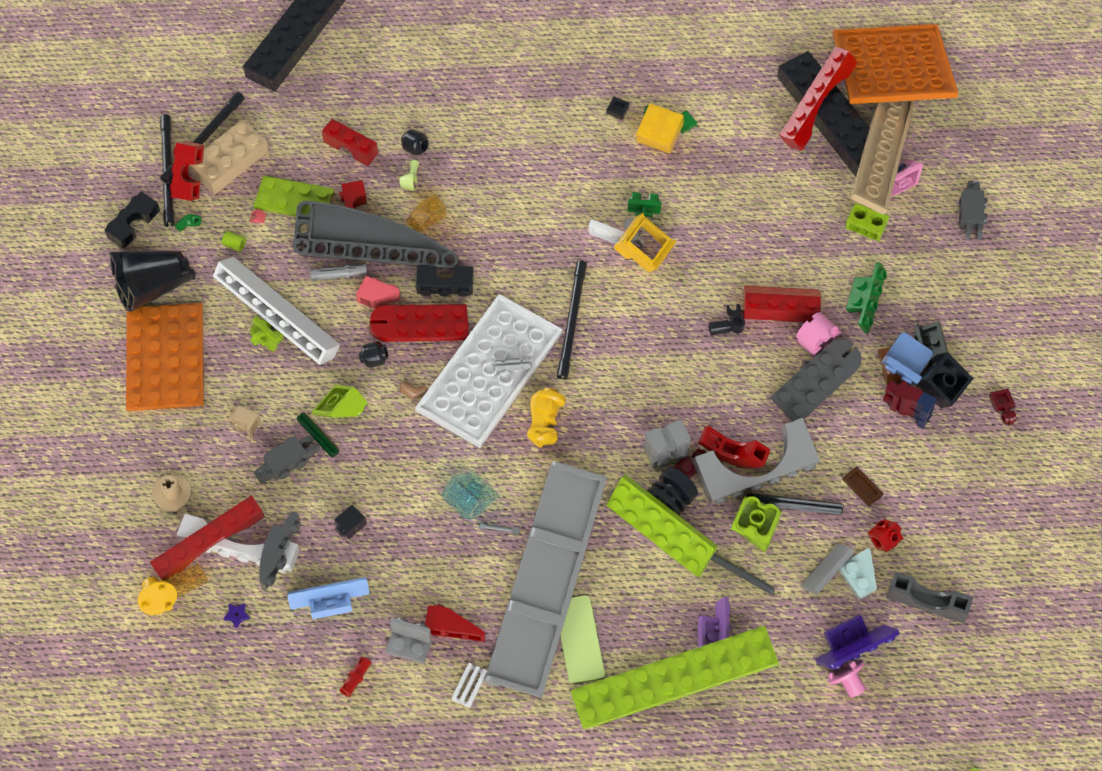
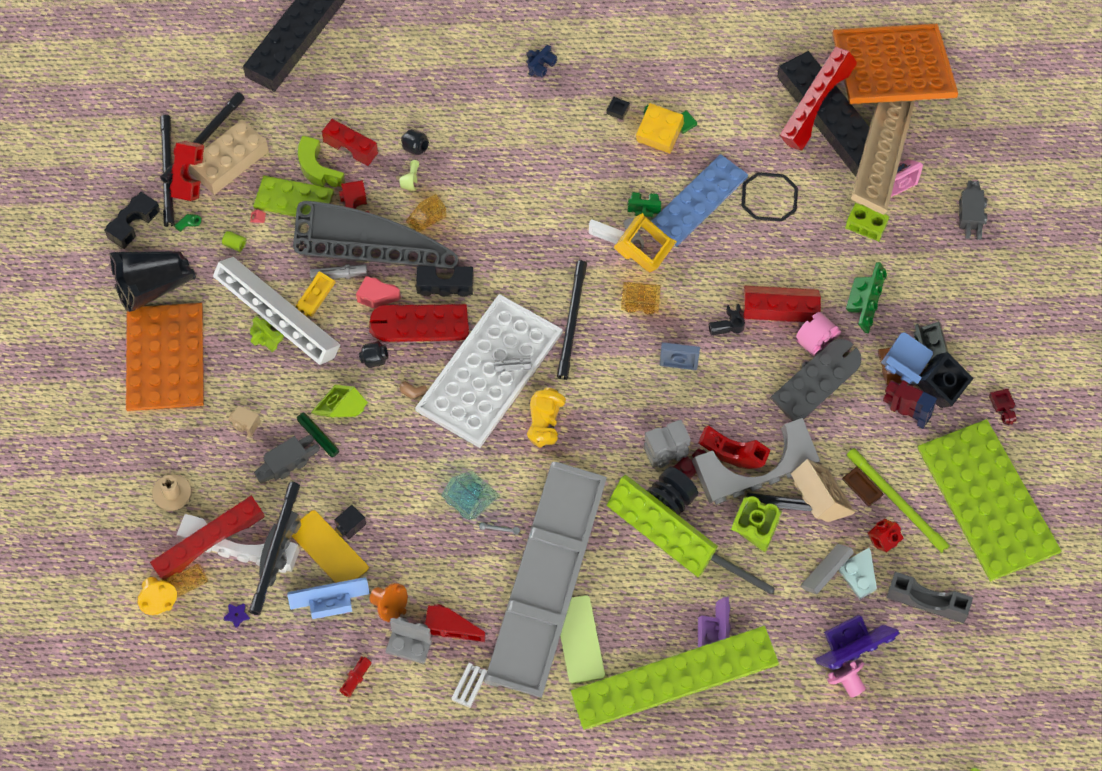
(289, 500): none -> black piece
(315, 173): none -> lime arch
(315, 294): none -> yellow hinge
(329, 549): none -> yellow piece
(390, 601): none -> orange piece
(538, 58): none -> dark blue hips
(640, 297): none -> clear yellow brick
(679, 356): none -> sand blue plate
(699, 199): none -> medium blue plate
(772, 175): none -> black piece
(821, 492): none -> tan slope
(934, 537): none -> lime piece
(989, 500): none -> lime plate

